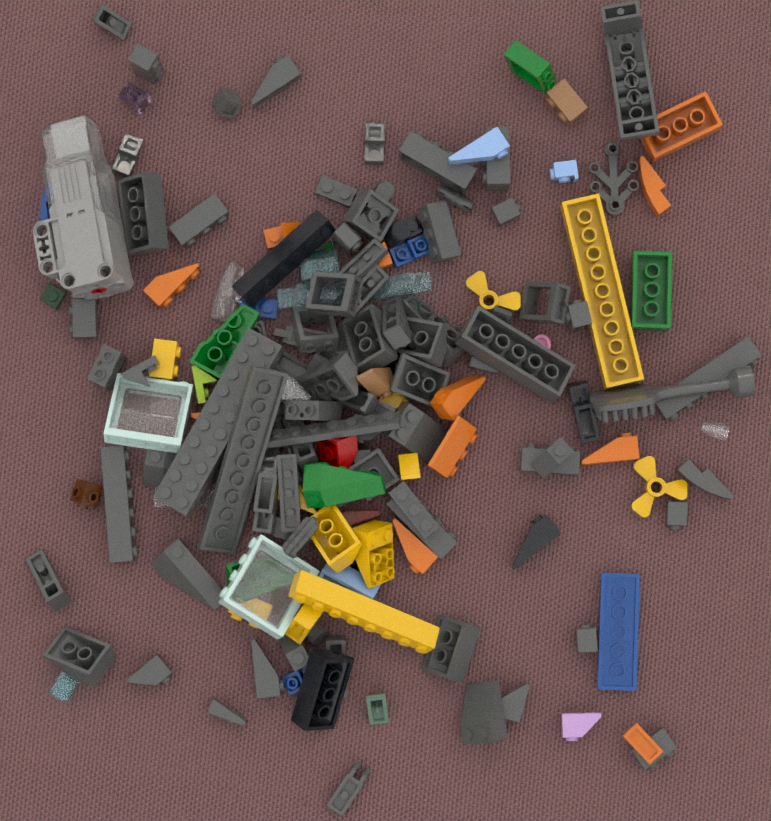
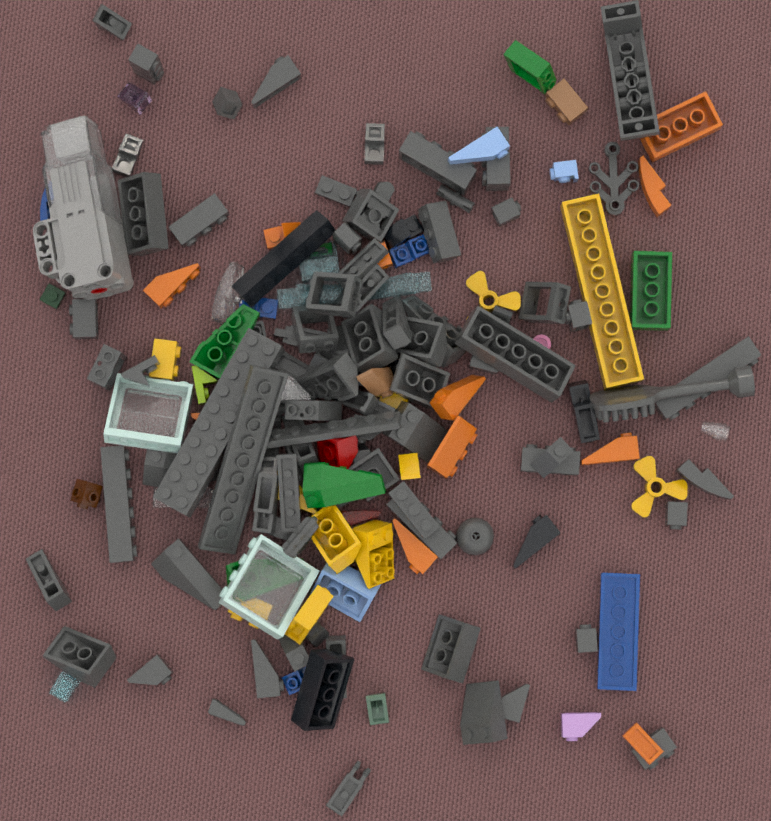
(363, 611): yellow brick -> none
(466, 541): none -> dark grey cylinder

